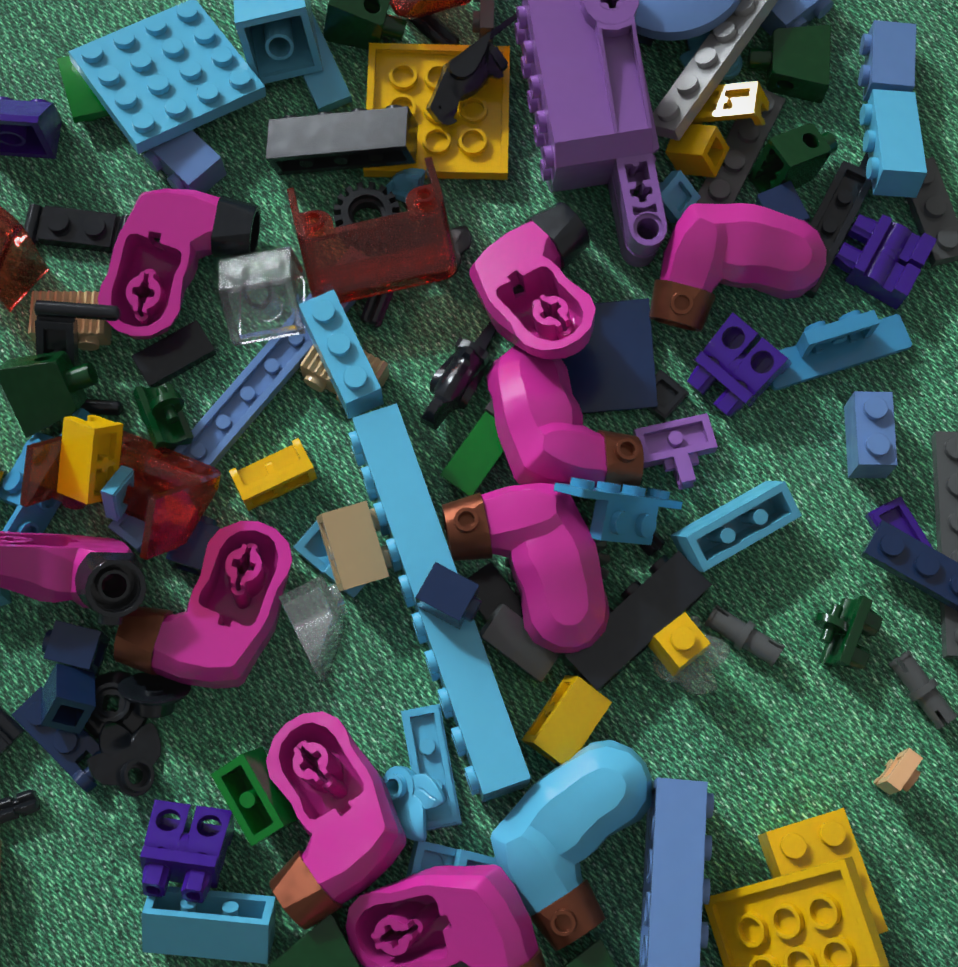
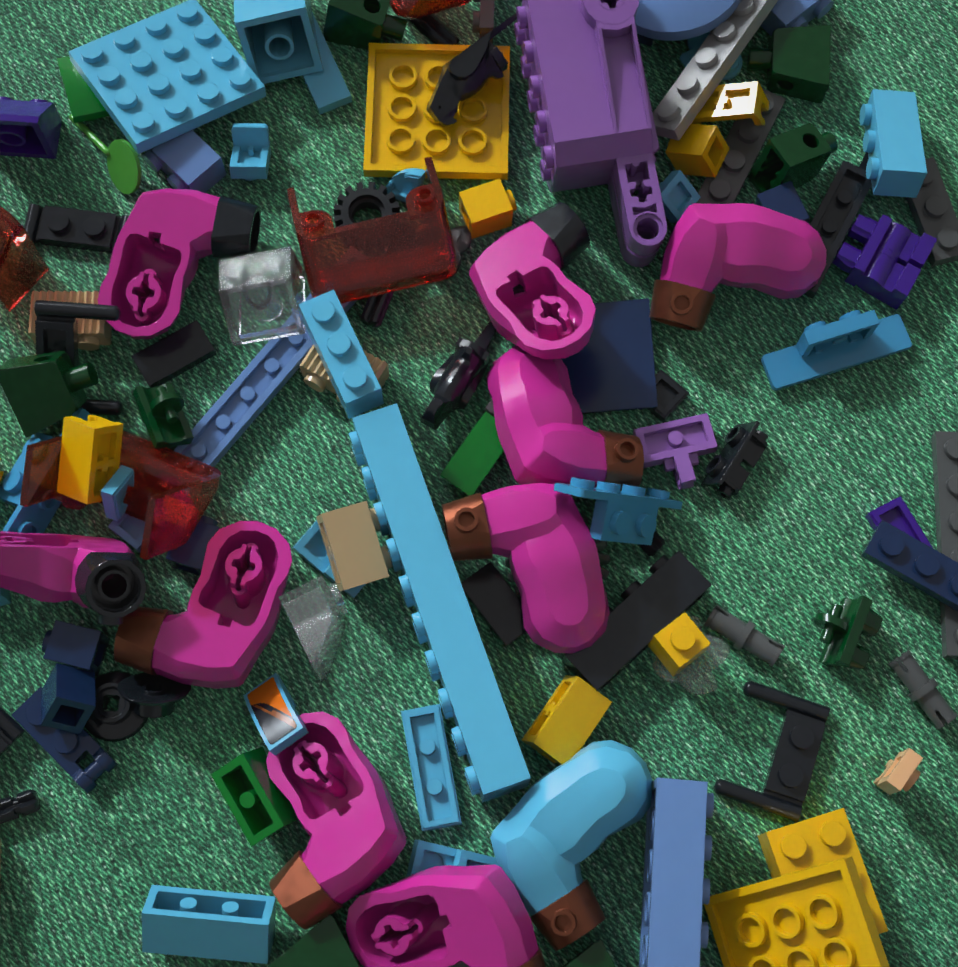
(121, 161): none -> bright green piece
(125, 752): black plate -> none
(185, 849): dark purple hips -> none
(250, 151): none -> medium azure bracket
(274, 475): yellow hinge -> none
(275, 714): none -> slope
(342, 140): brick -> none
(413, 797): medium azure plate -> none
(449, 596): dark blue brick -> none
(487, 208): none -> yellow brick
(507, 635): dark grey tile -> none
(730, 363): dark purple hips -> none
(736, 525): medium azure brick -> none
(742, 445): none -> black hinge
(792, 757): none -> black plate
(870, 434): medium blue brick -> none
(888, 57): medium blue brick -> none

